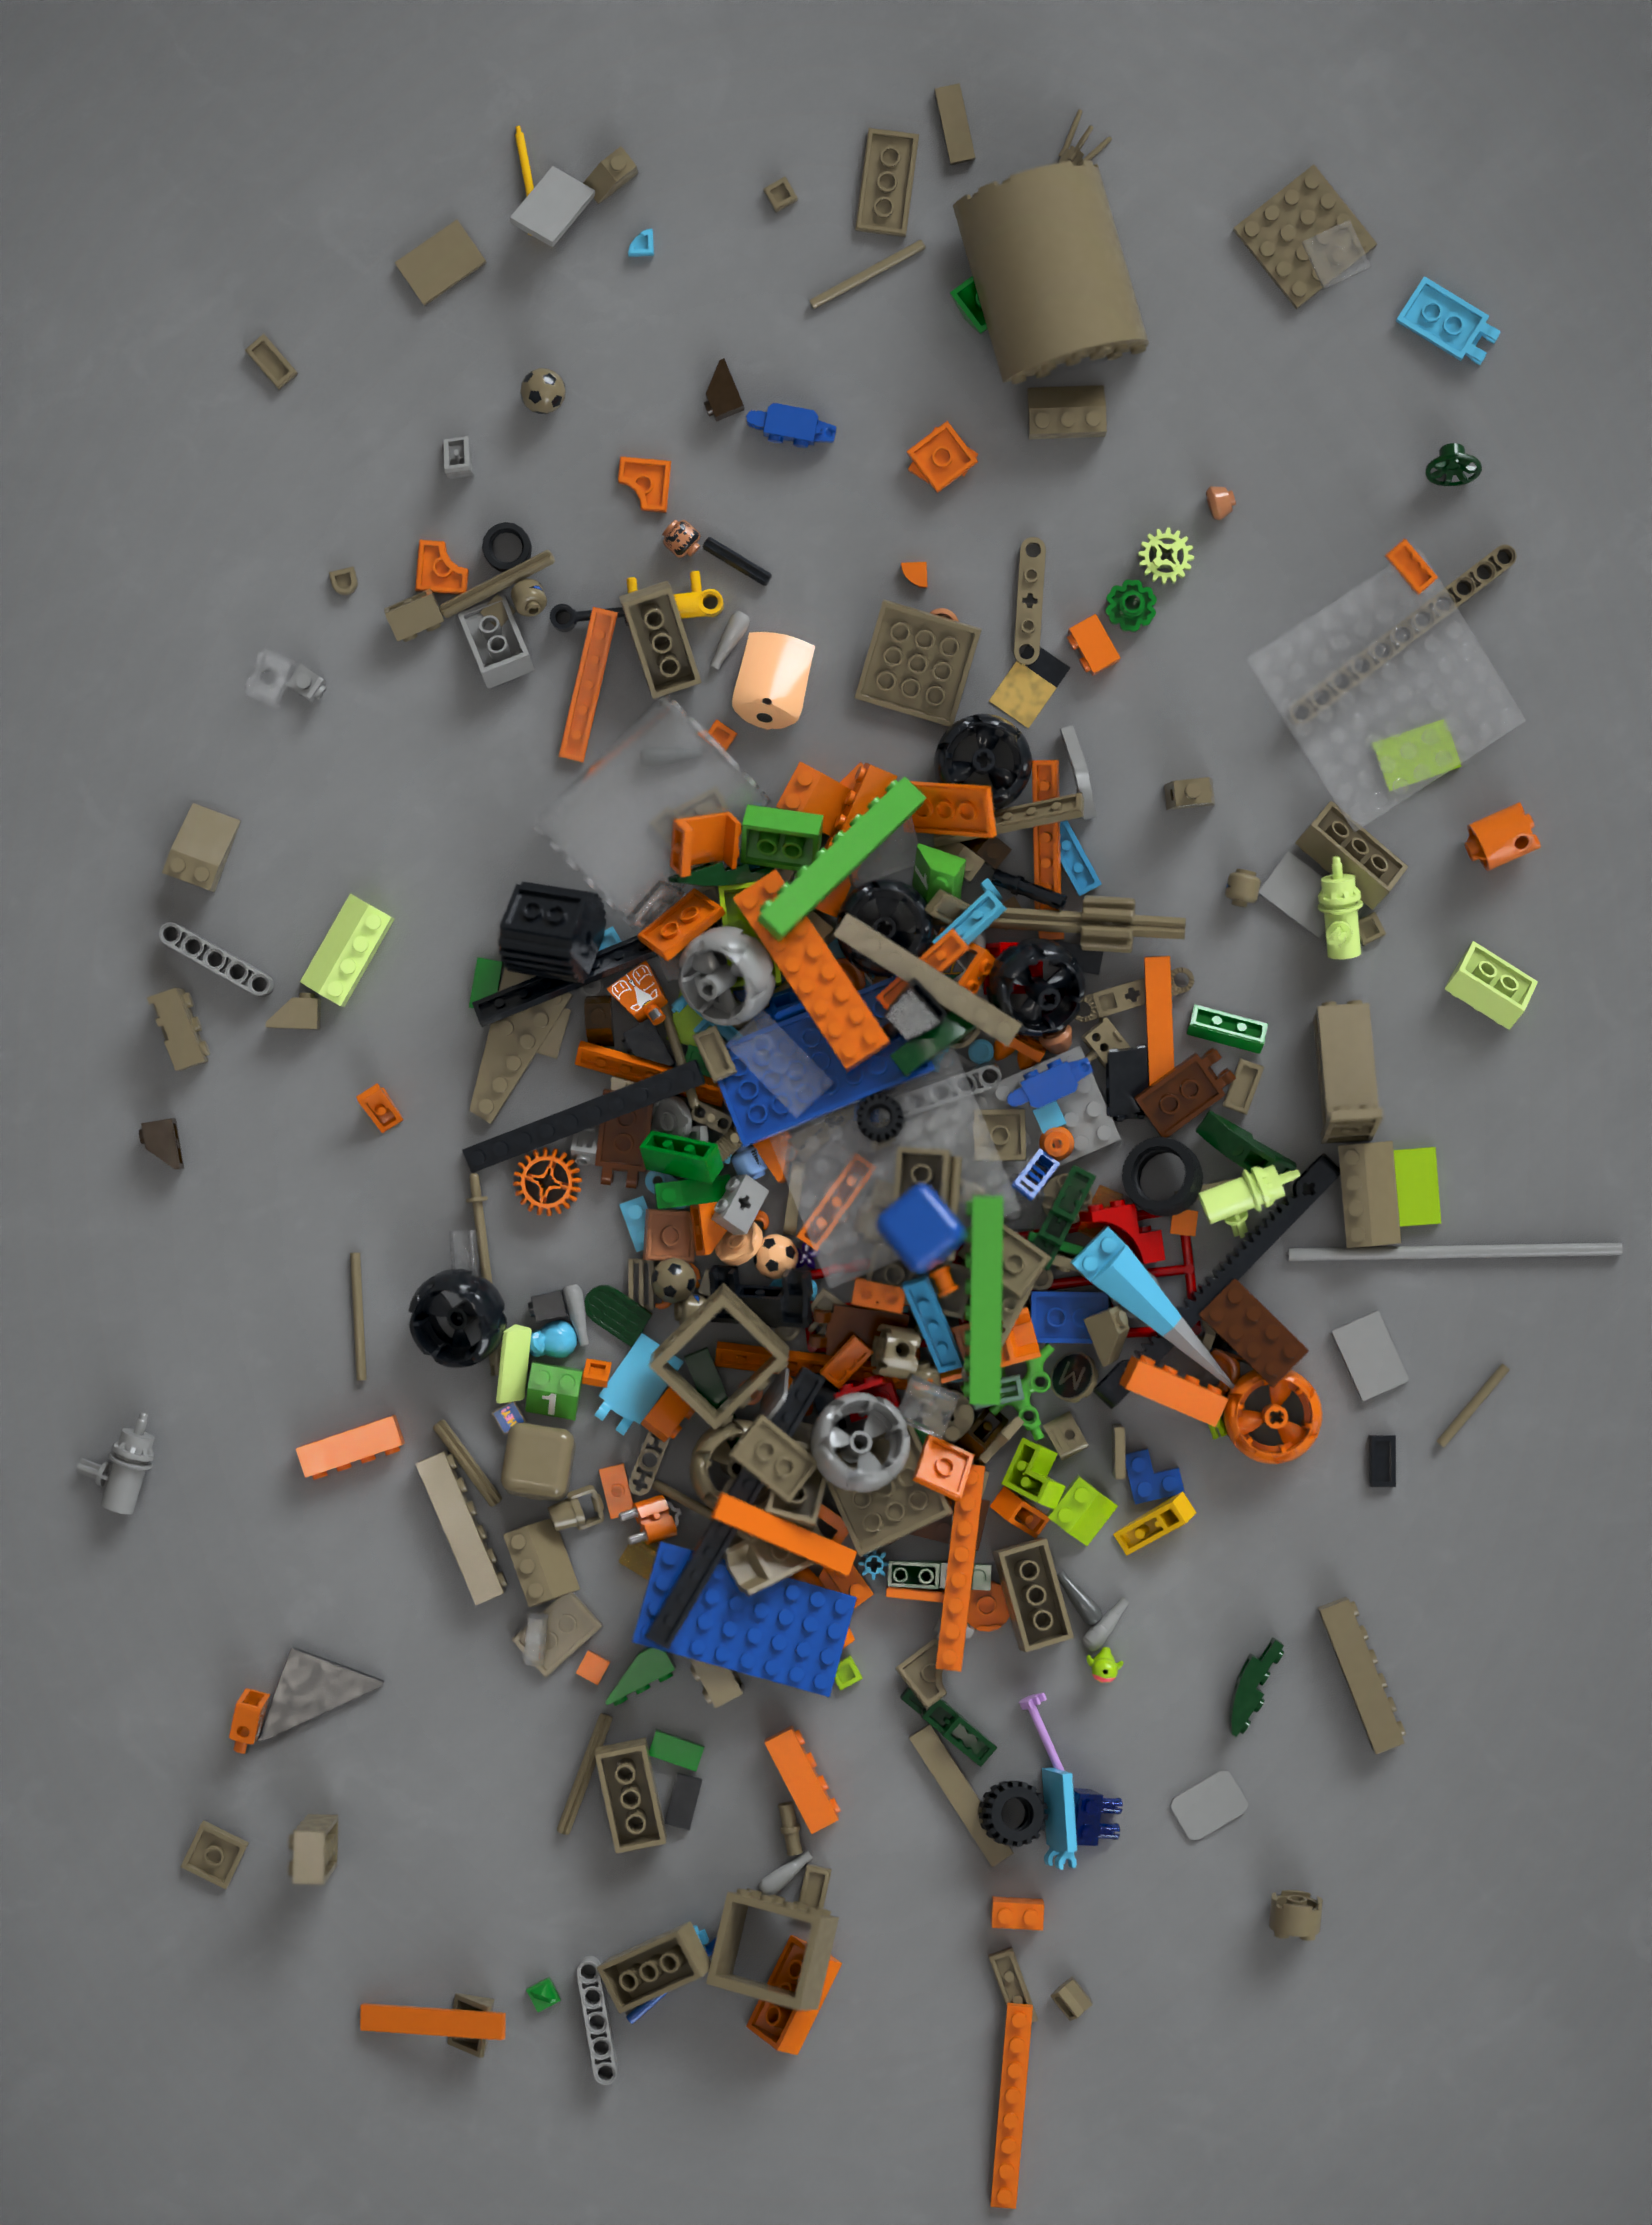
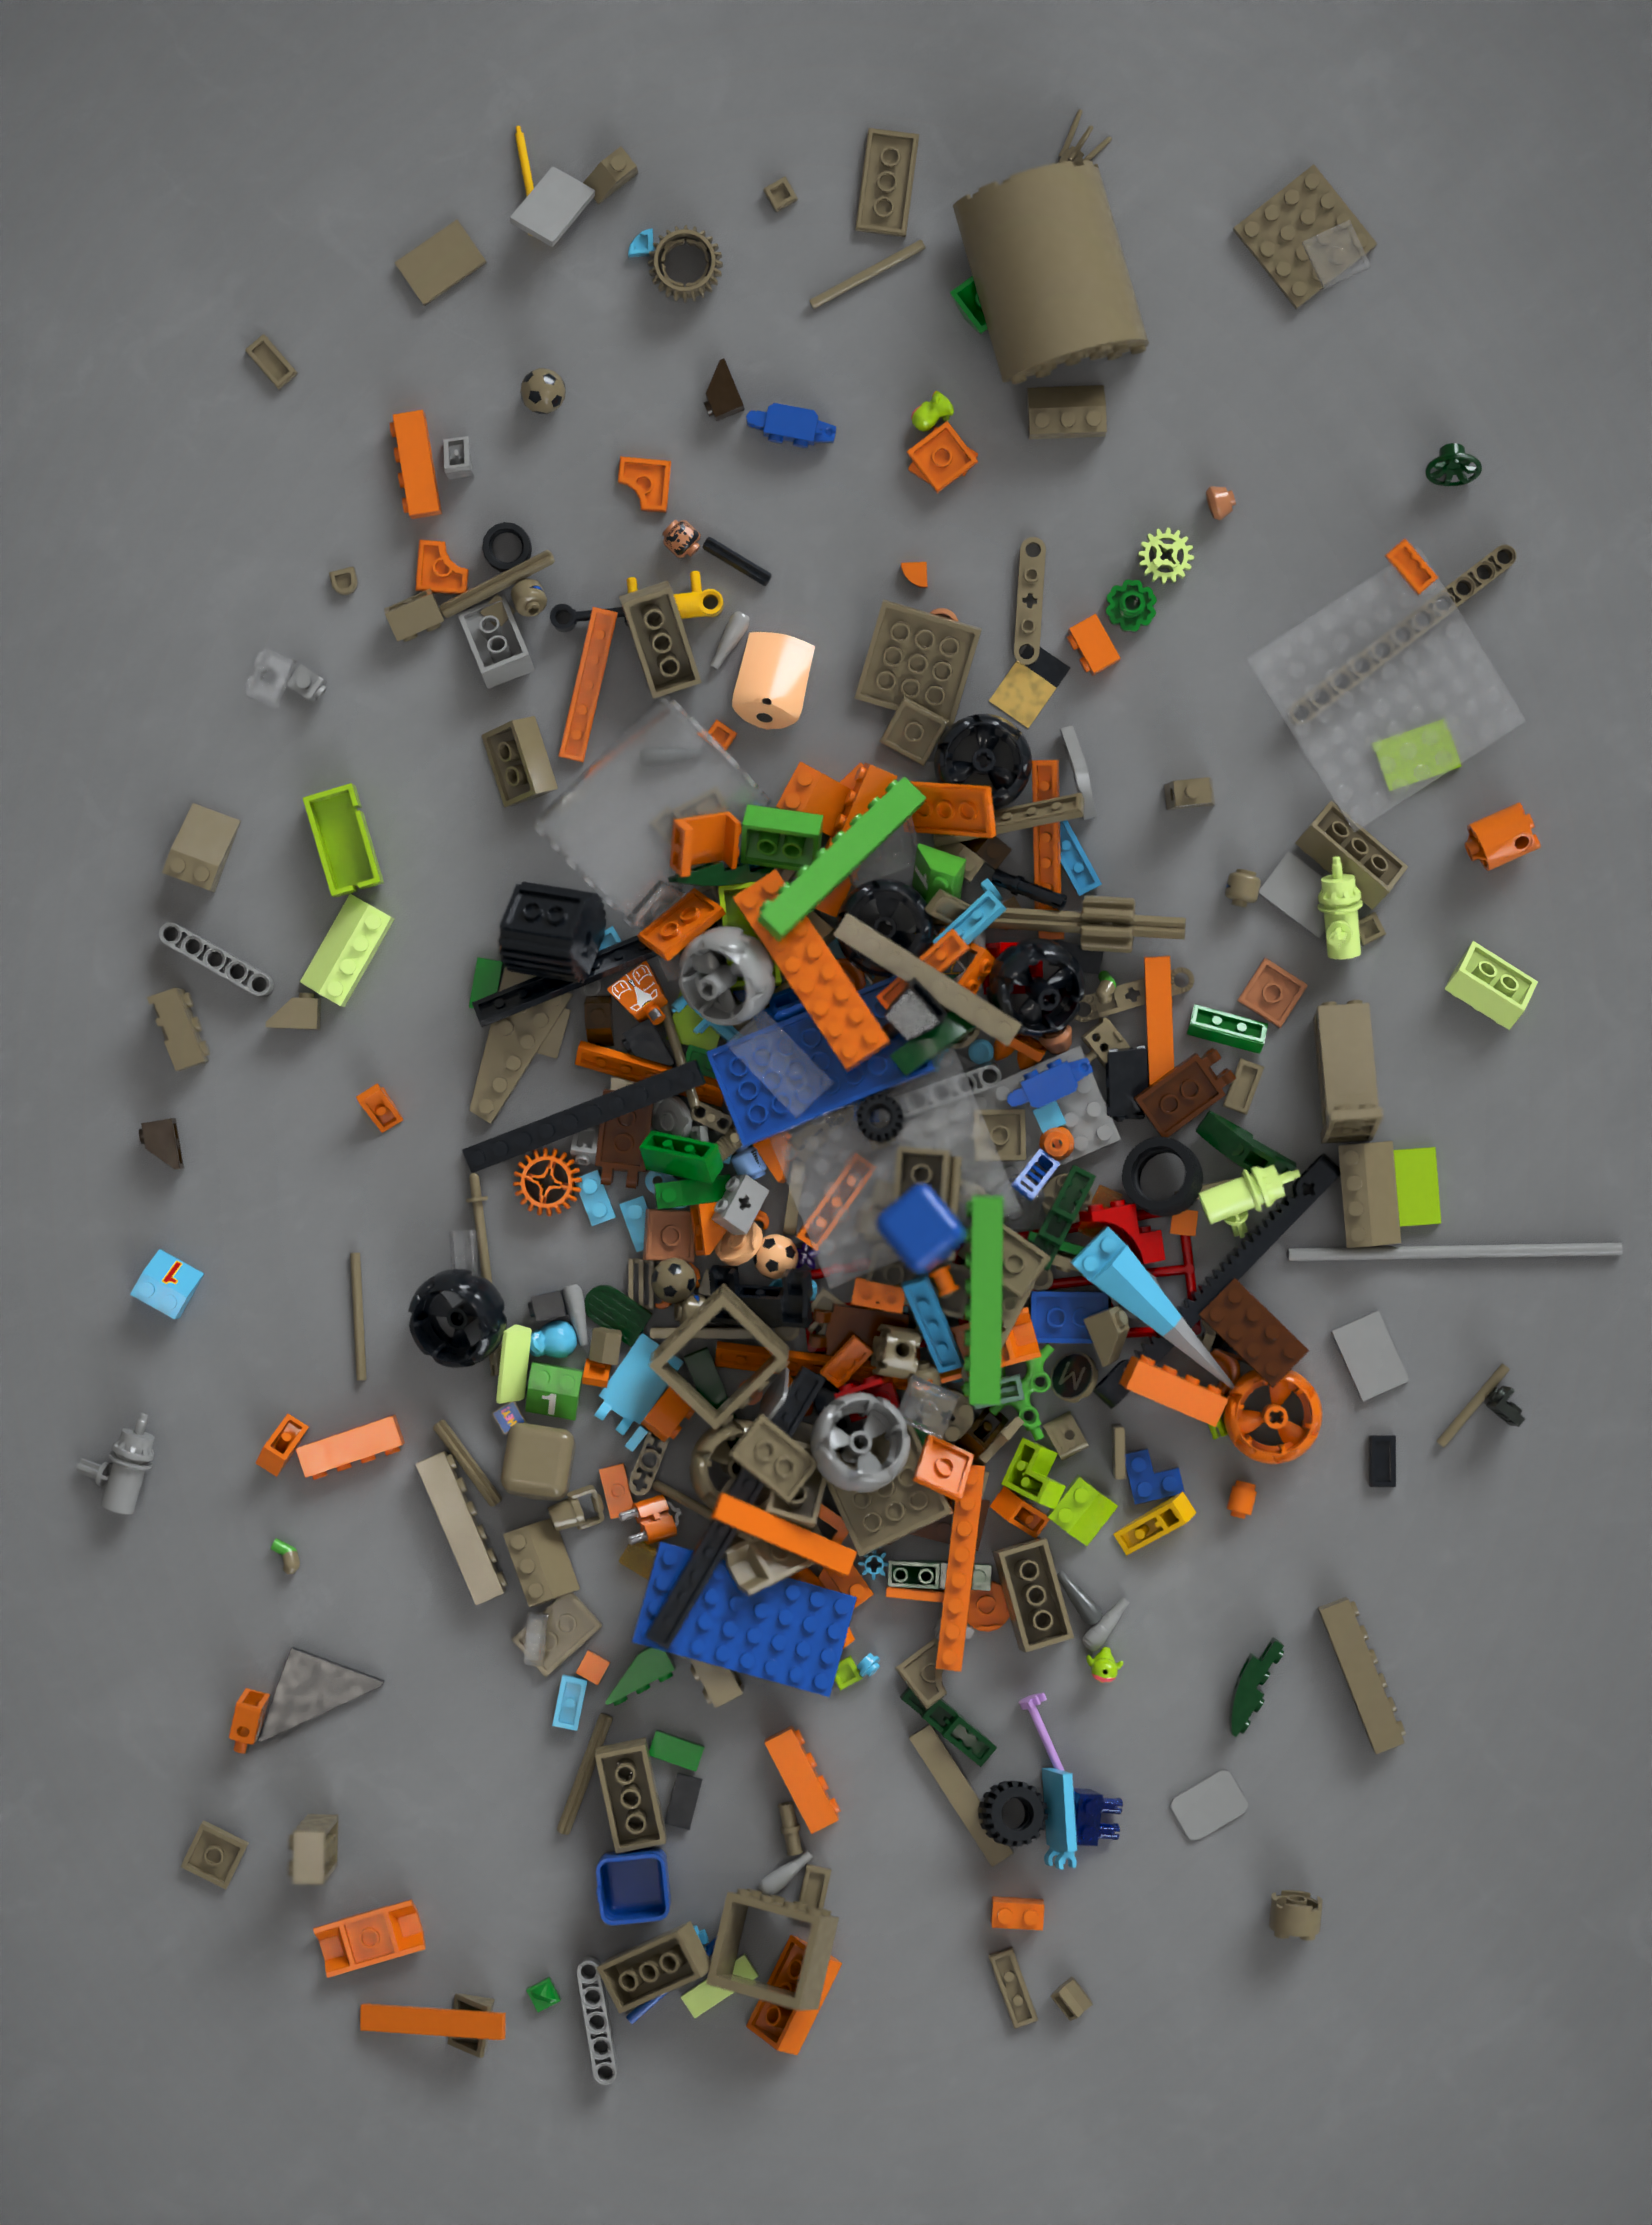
(167, 1284): none -> medium azure slope
(281, 1445): none -> orange slope
(289, 1555): none -> arm
(343, 840): none -> lime piece
(370, 1937): none -> orange piece
(416, 464): none -> orange brick
(519, 761): none -> dark tan slope
(570, 1702): none -> medium azure plate
(595, 1198): none -> medium azure plate
(605, 1345): none -> dark tan piece
(633, 1886): none -> blue piece
(636, 1438): none -> medium azure tile
(693, 238): none -> dark tan gear
(705, 1996): none -> yellowish green tile
(706, 1332): none -> dark tan tile
(715, 1054): dark tan tile -> none
(868, 1665): none -> medium azure plate
(914, 731): none -> dark tan tile
(928, 413): none -> lime animal
(955, 124): dark tan tile -> none
(1011, 2105): orange plate -> none
(1106, 987): none -> dark tan arm
(1241, 1499): none -> orange brick
(1272, 992): none -> nougat tile
(1447, 321): medium azure tile -> none
(1505, 1410): none -> pearl dark grey bracket

